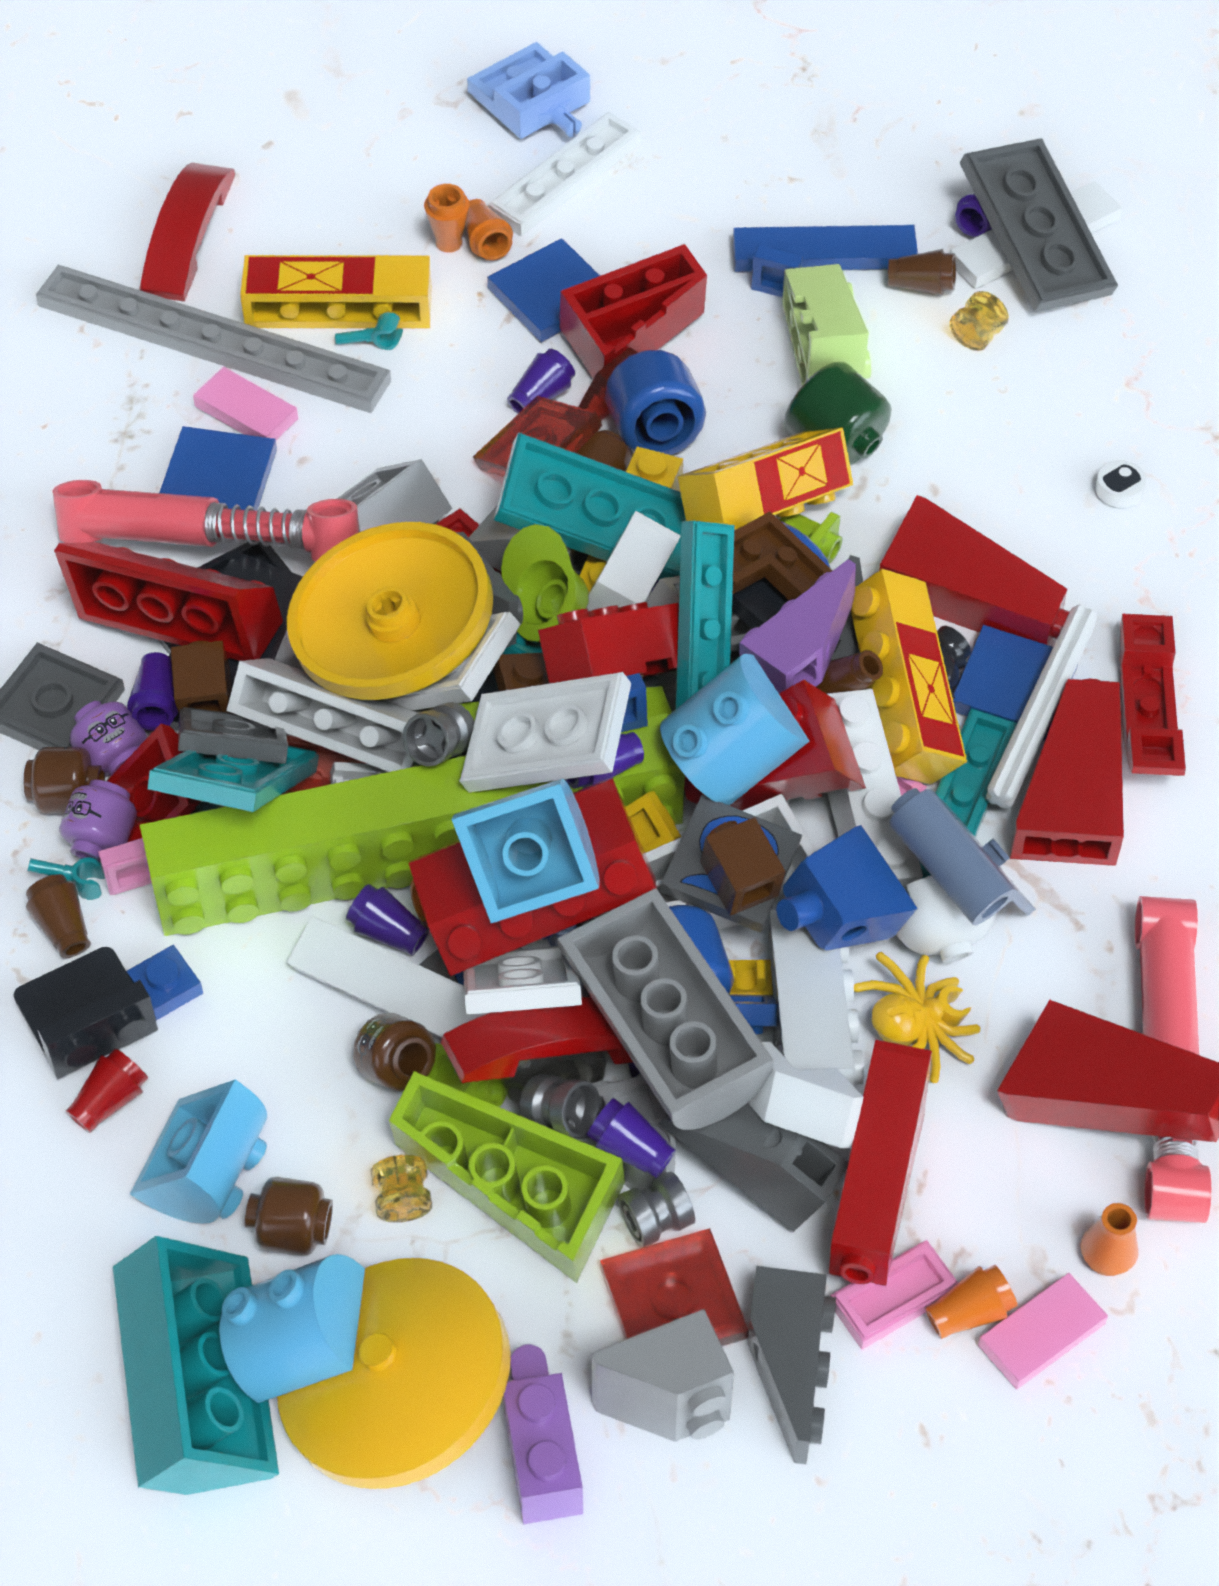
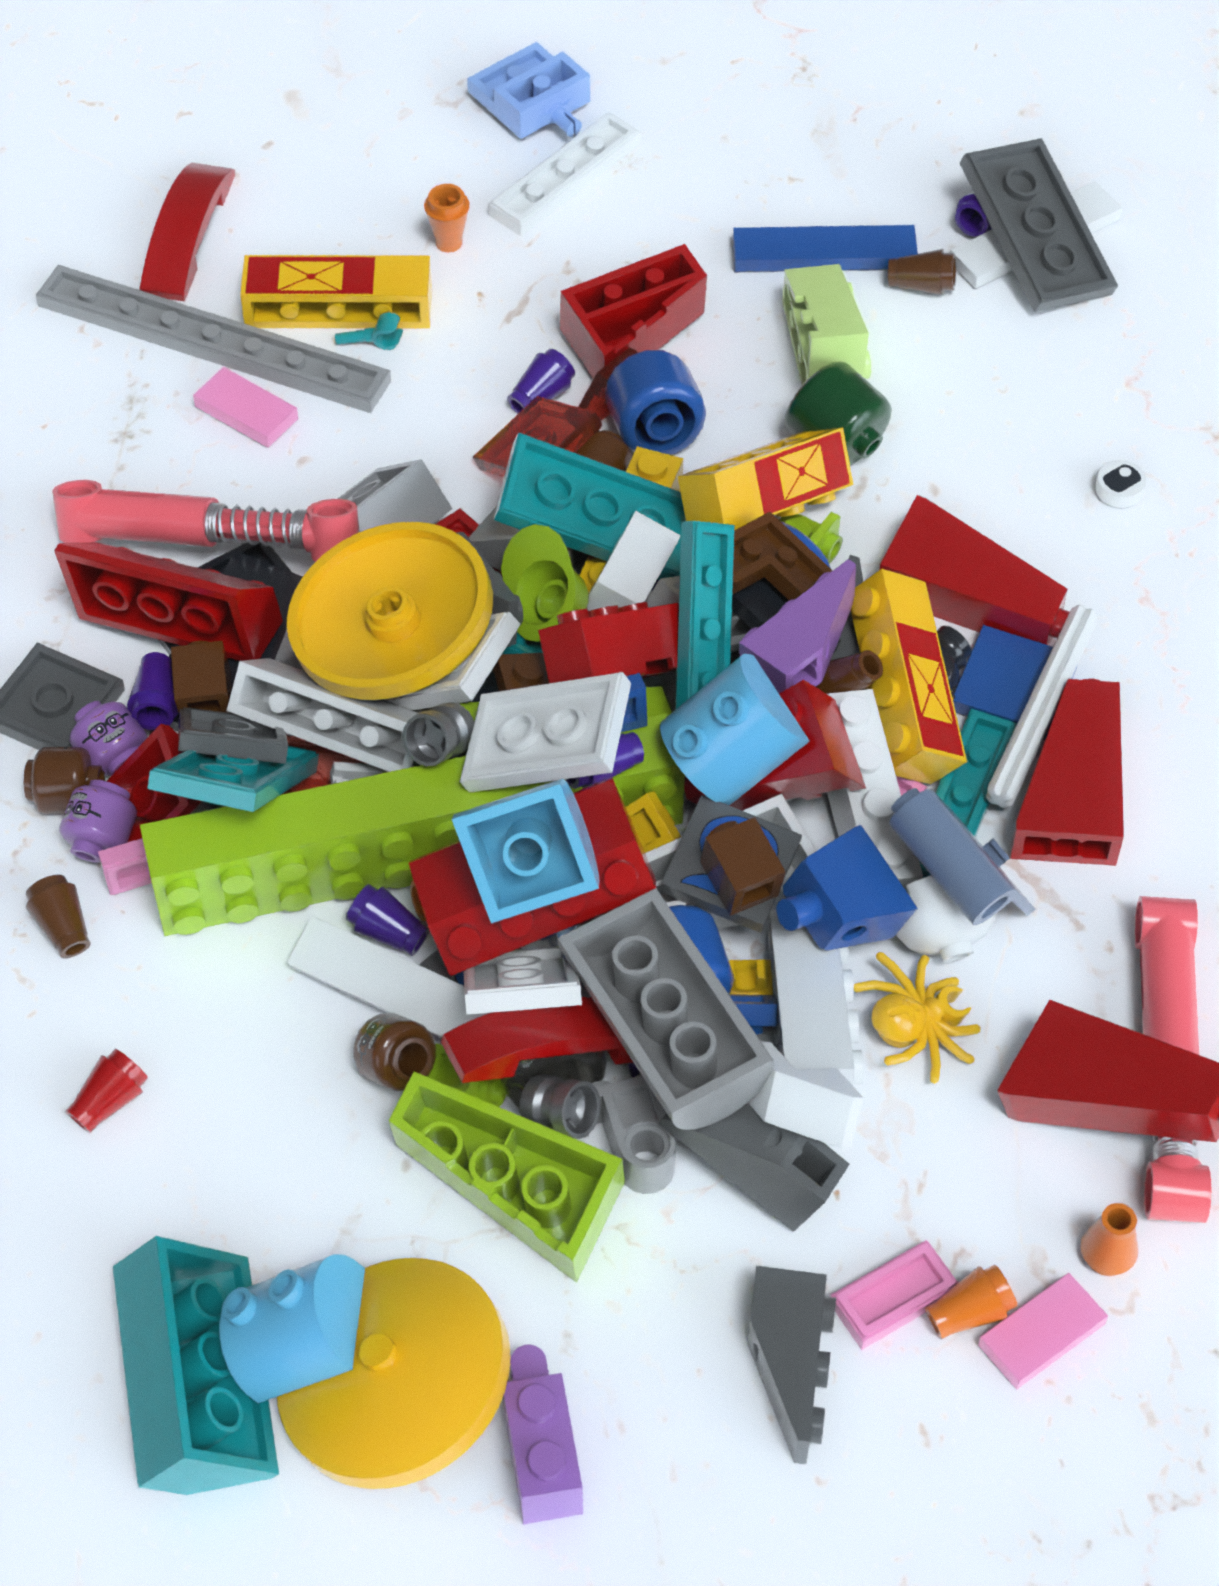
(78, 873): teal hand -> none
(85, 1010): black bracket -> none
(167, 981): blue plate -> none
(203, 1153): medium azure brick -> none
(220, 466): blue tile -> none
(289, 1216): reddish brown head -> none
(401, 1188): clear yellow wheel -> none
(487, 231): orange cone -> none
(534, 285): blue tile -> none
(630, 1136): dark purple cone -> none
(656, 1210): flat silver wheel -> none
(666, 1380): light grey slope -> none
(671, 1282): clear red tile -> none
(769, 269): blue plate -> none
(880, 1163): red slope -> none
(979, 320): clear yellow wheel -> none
(1148, 695): red slope -> none

